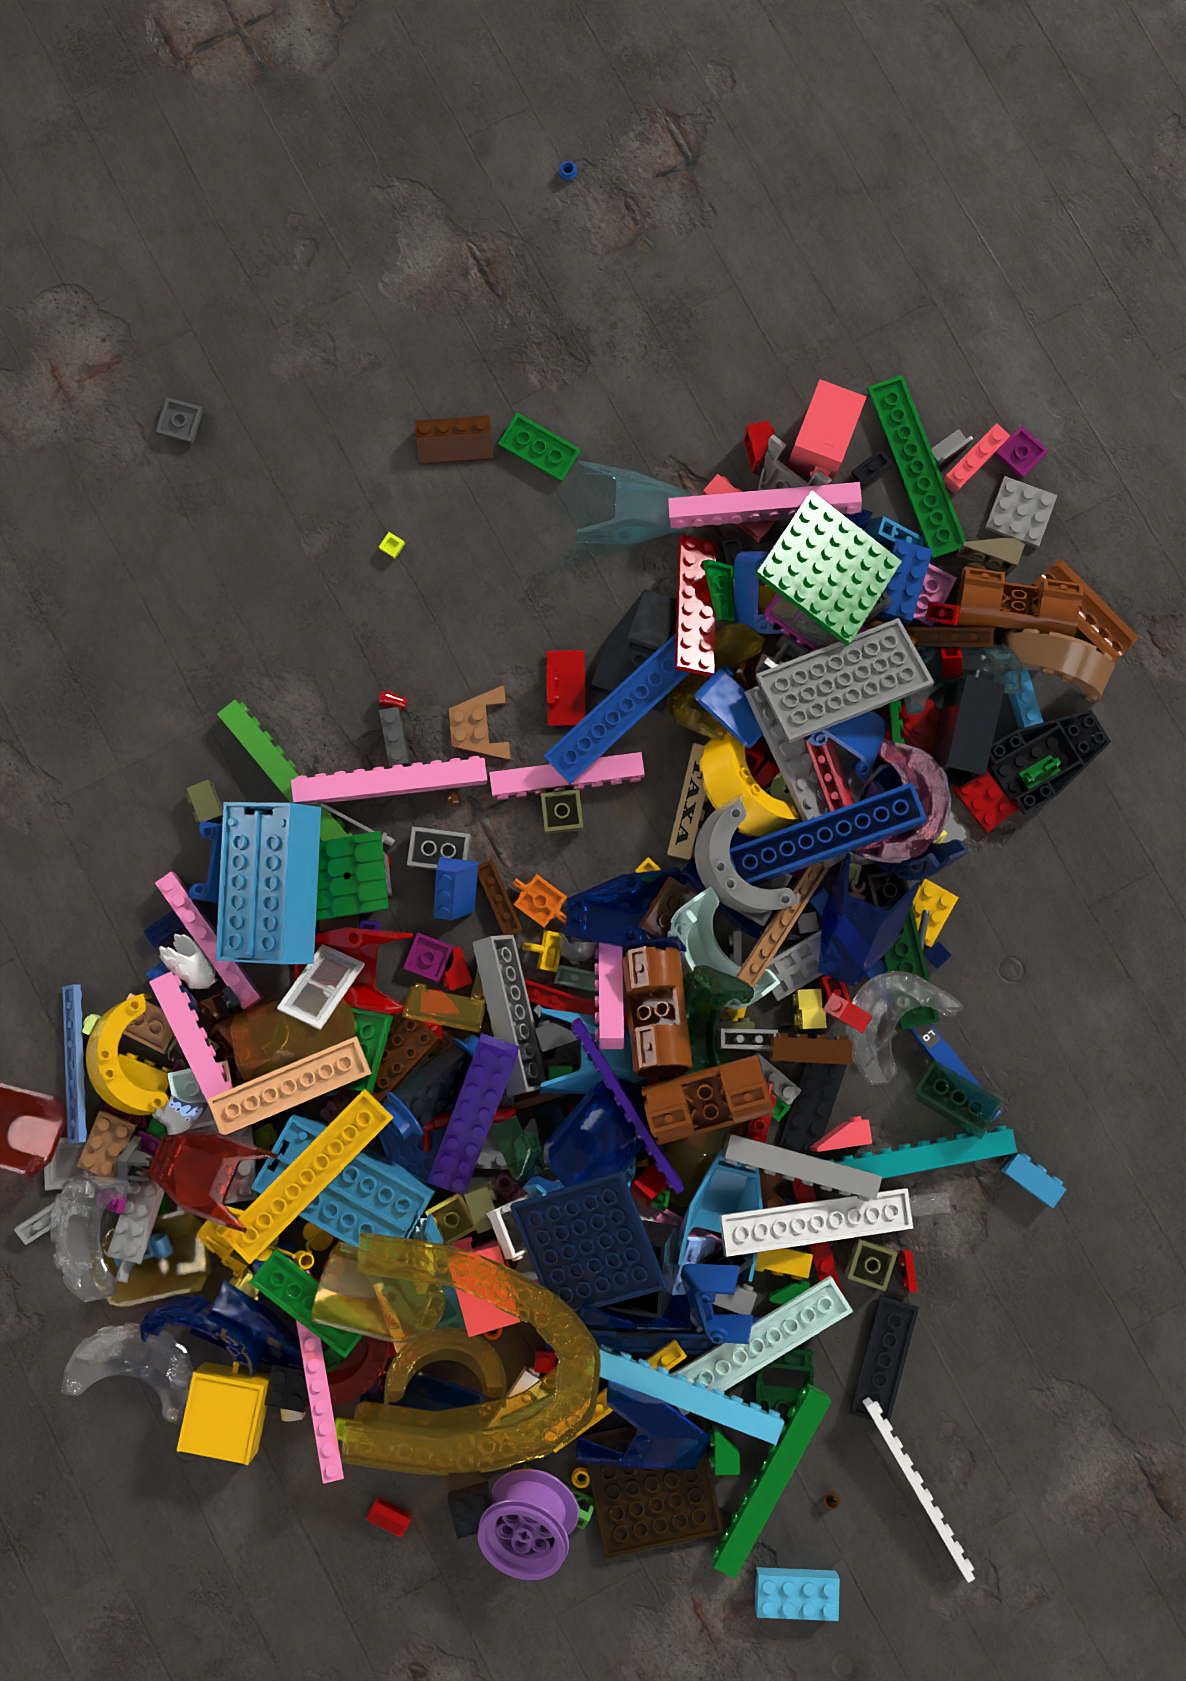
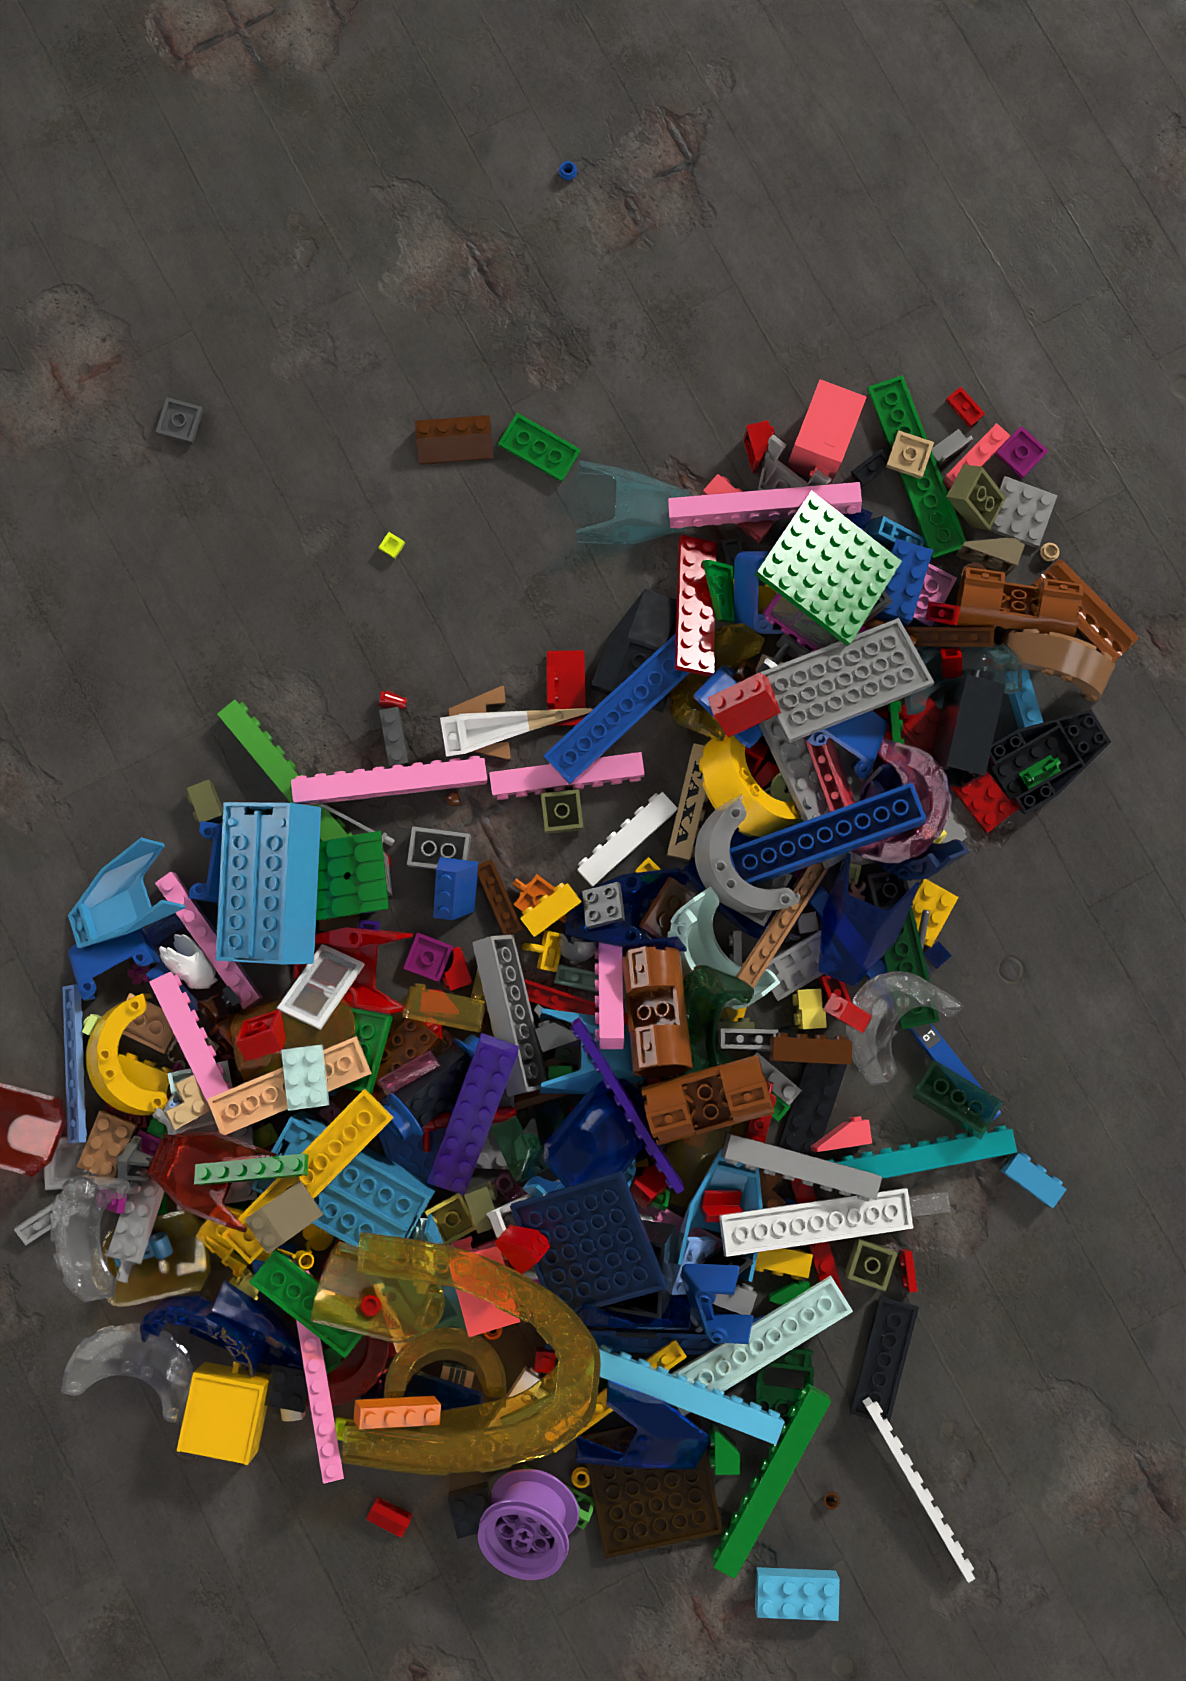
(100, 957): none -> blue windscreen
(118, 898): none -> dark azure windscreen
(139, 973): none -> magenta plant
(192, 1104): none -> tan plate
(251, 1169): none -> plate
(261, 1035): none -> red slope
(283, 1217): none -> dark tan slope
(305, 1077): none -> light aqua plate
(370, 1305): none -> red tile
(397, 1412): none -> orange brick
(408, 1072): none -> clear pink plate
(458, 1374): none -> piece
(476, 730): none -> white plate
(522, 1246): none -> red slope
(550, 909): none -> yellow brick
(603, 905): none -> plate
(623, 843): none -> white brick
(719, 1203): none -> red panel
(744, 704): none -> red slope
(909, 454): none -> tan plate
(965, 407): none -> red plate
(976, 497): none -> olive brick
(1049, 552): none -> tan plate

